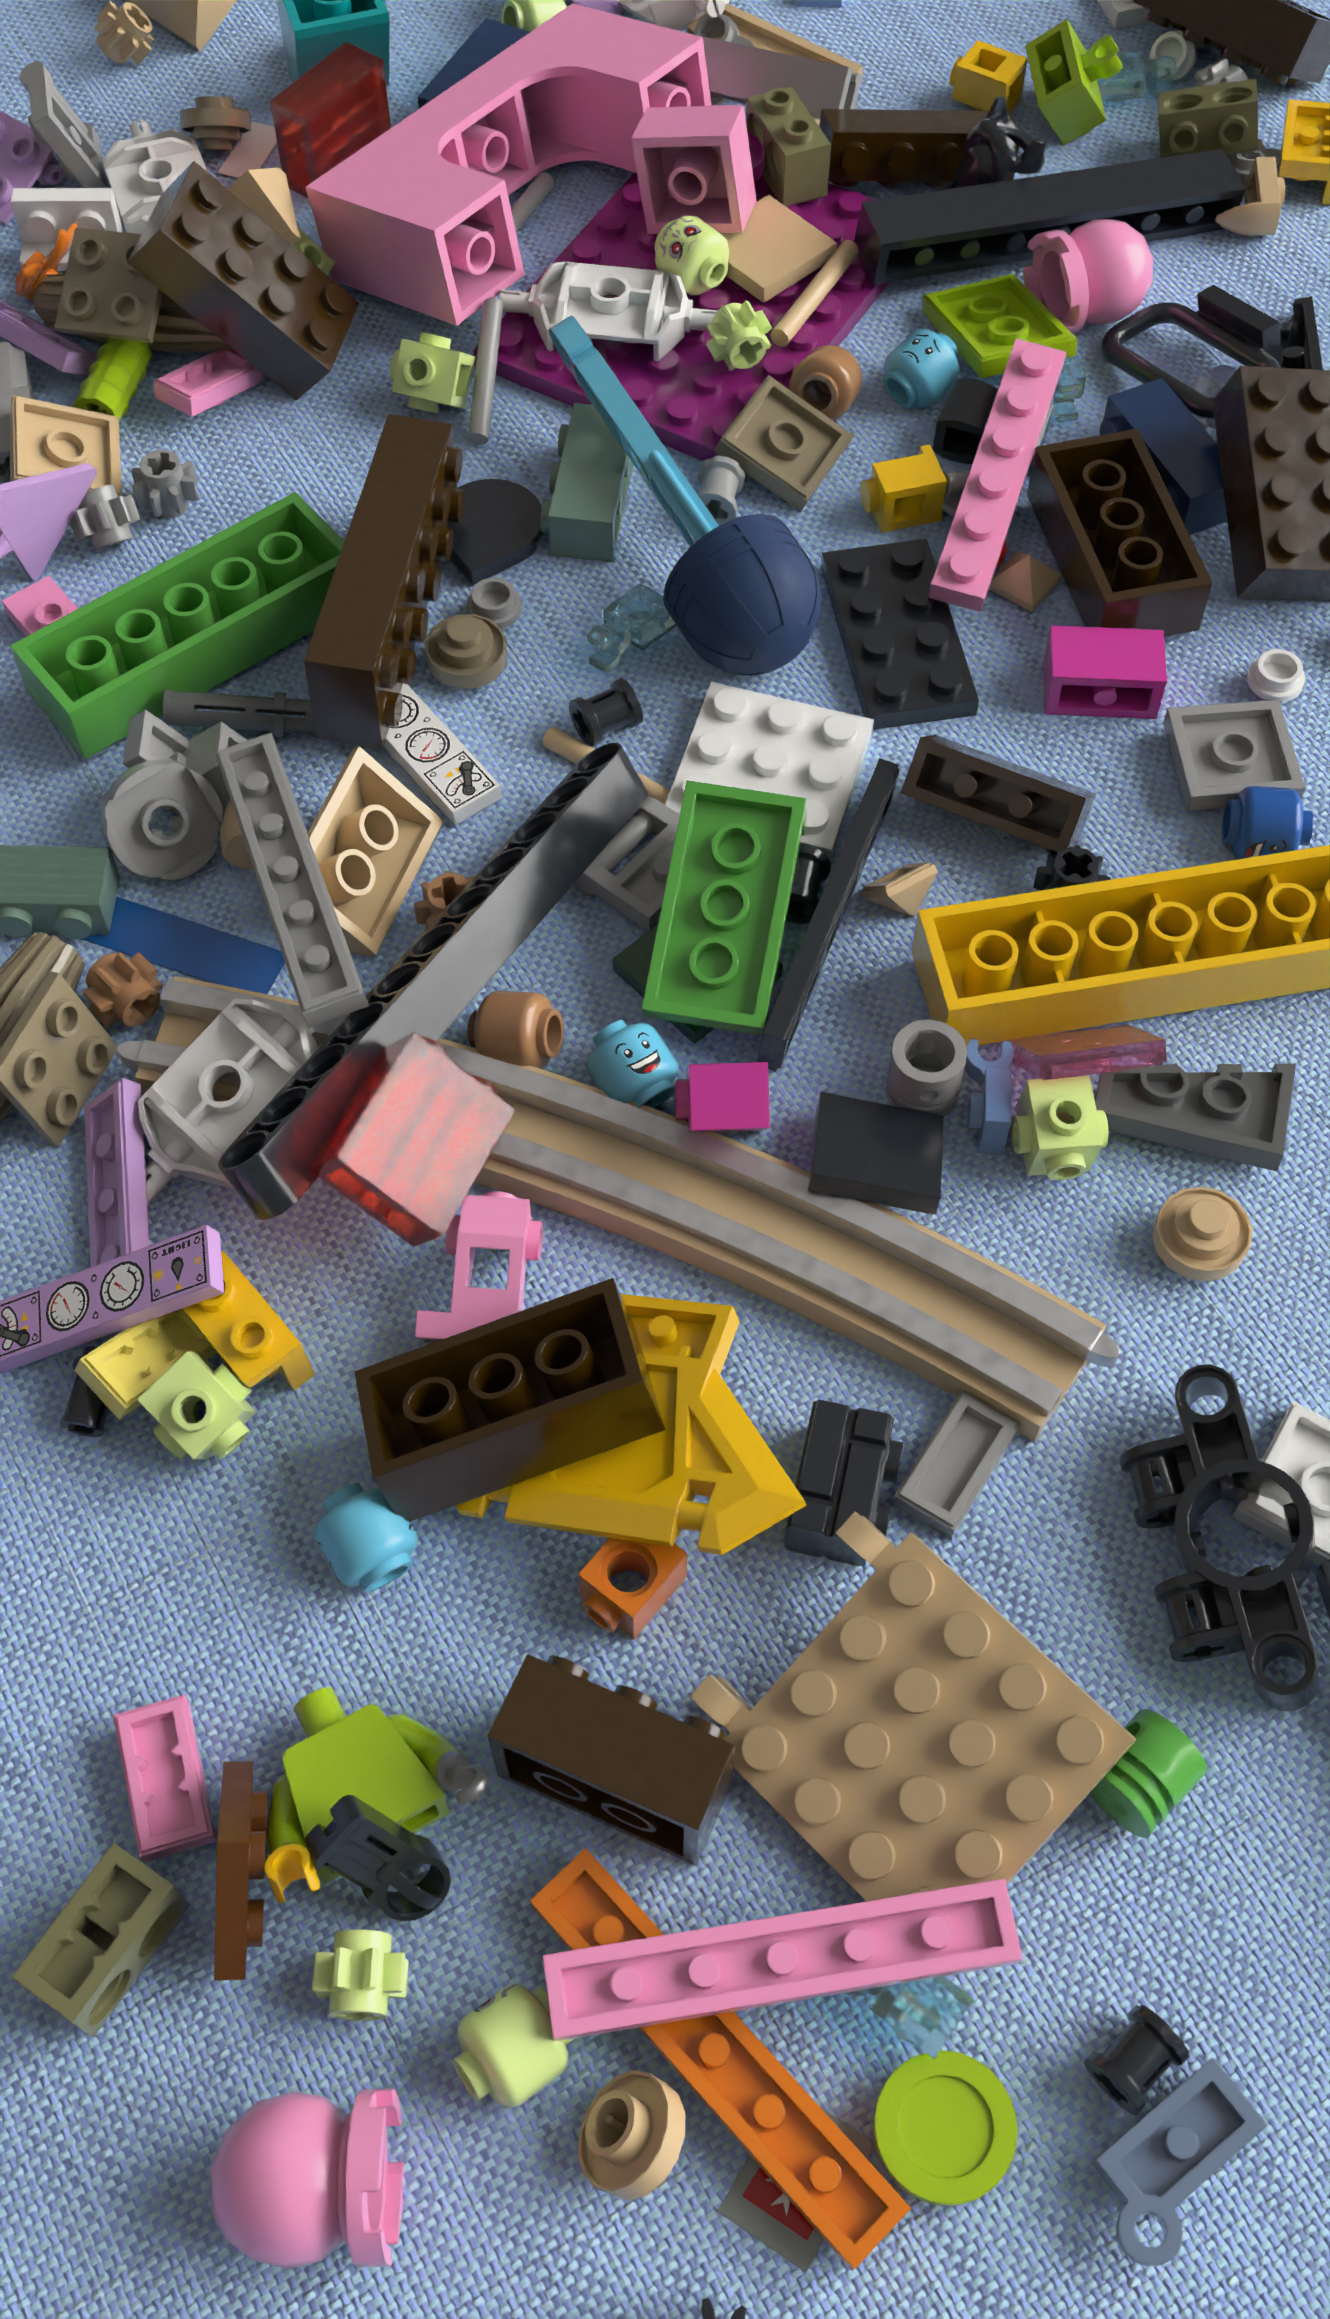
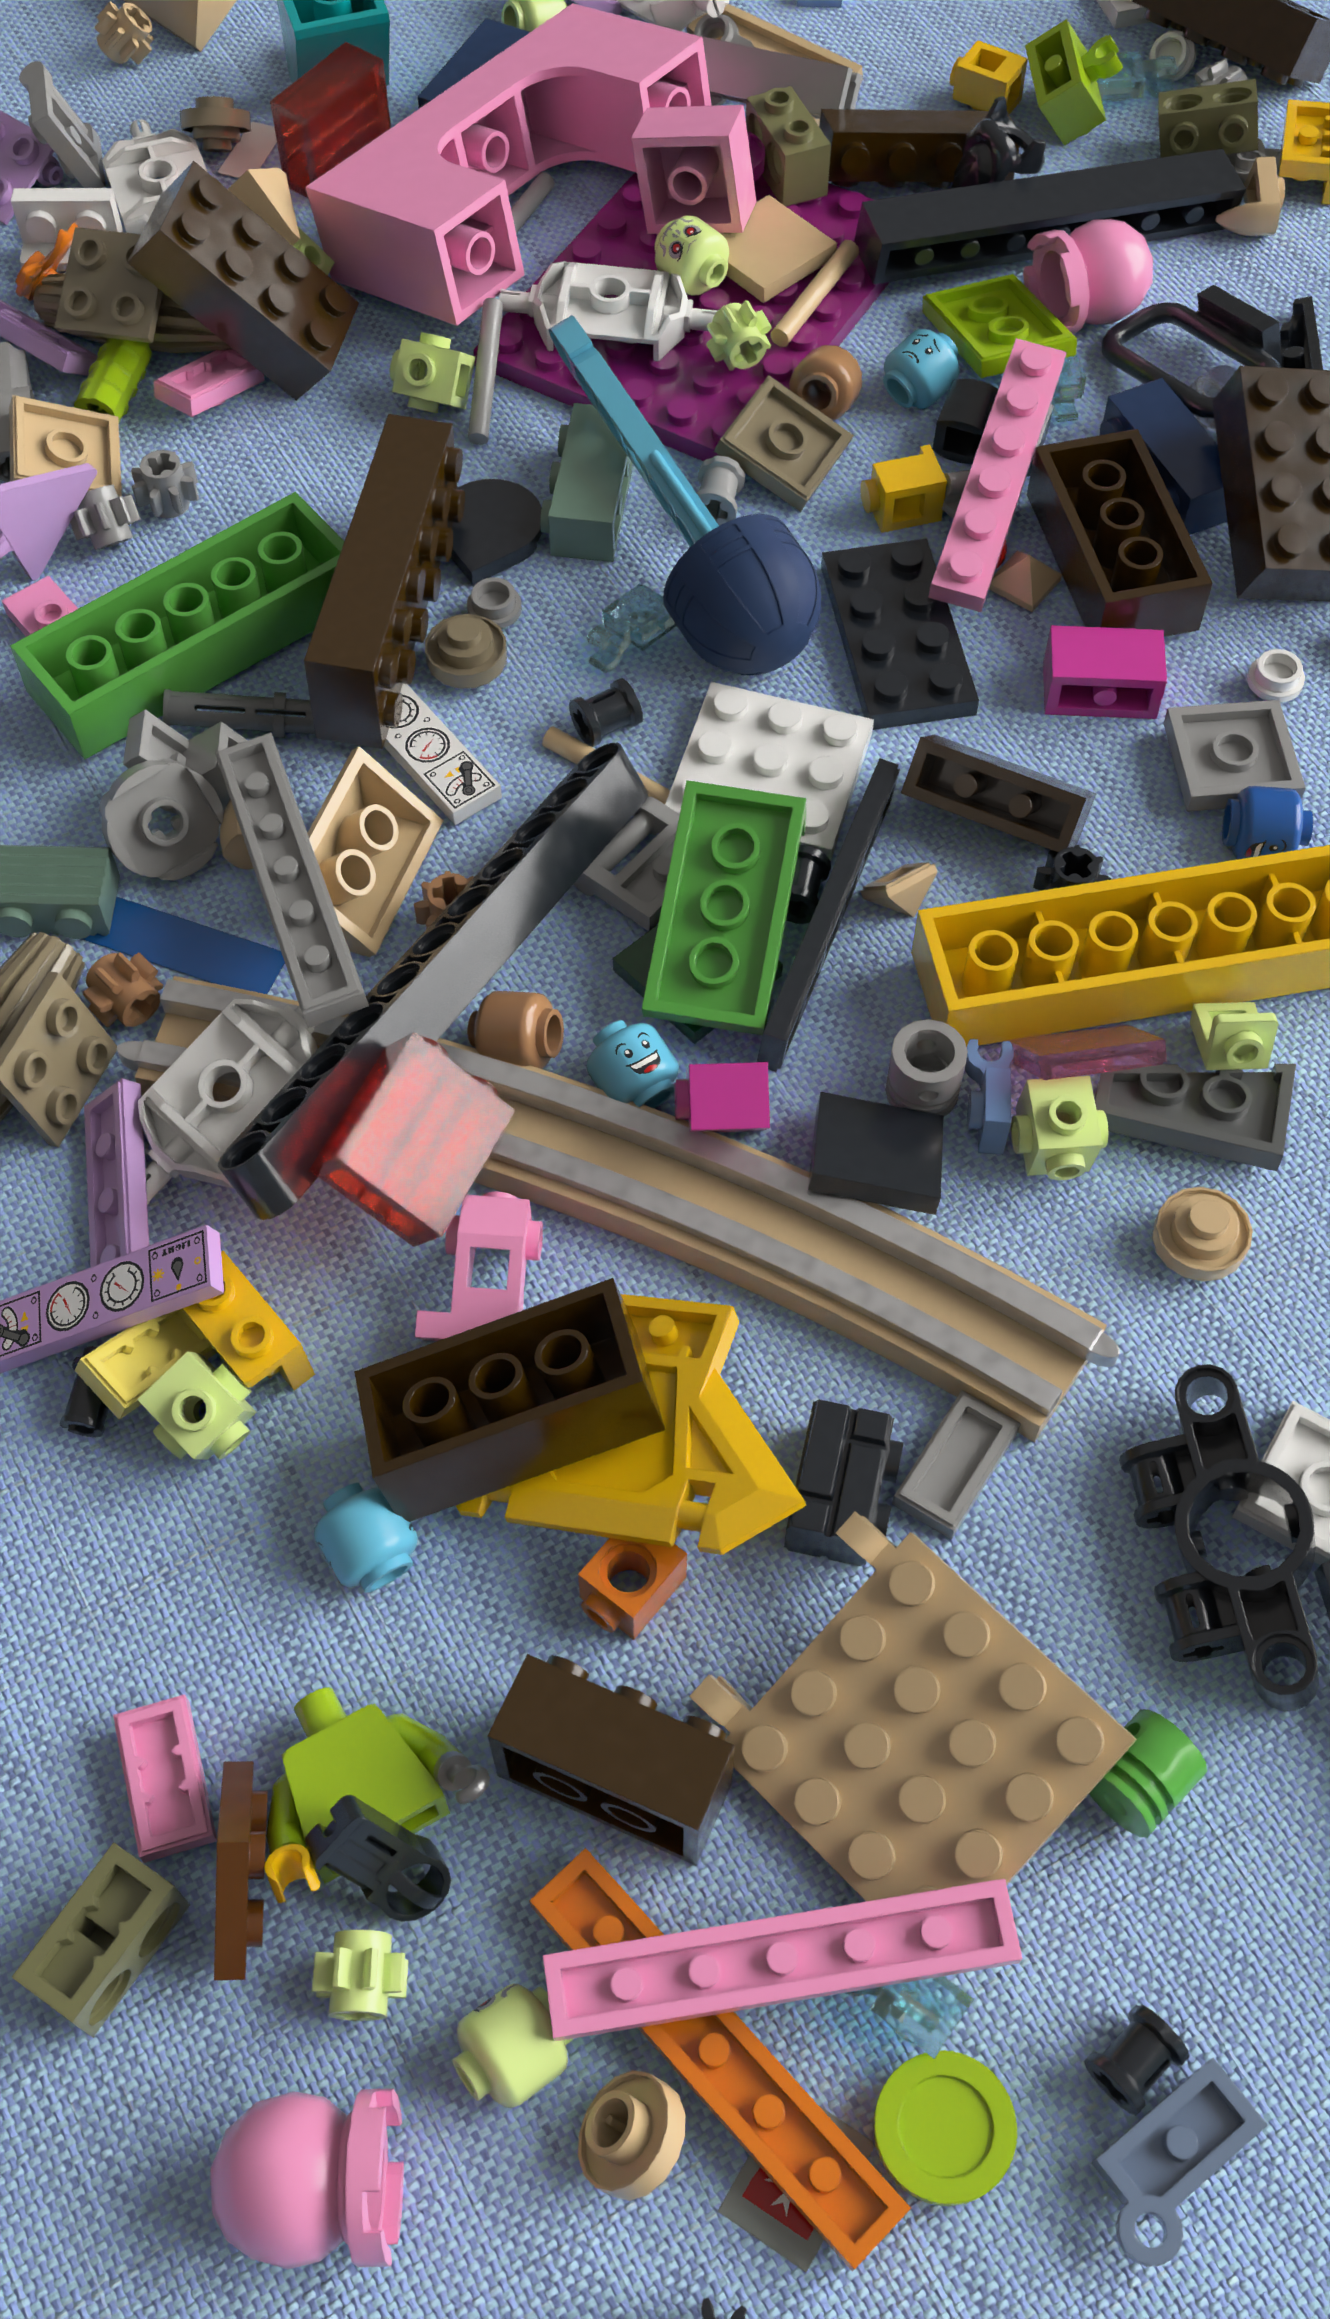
(1233, 1035): none -> yellowish green bracket

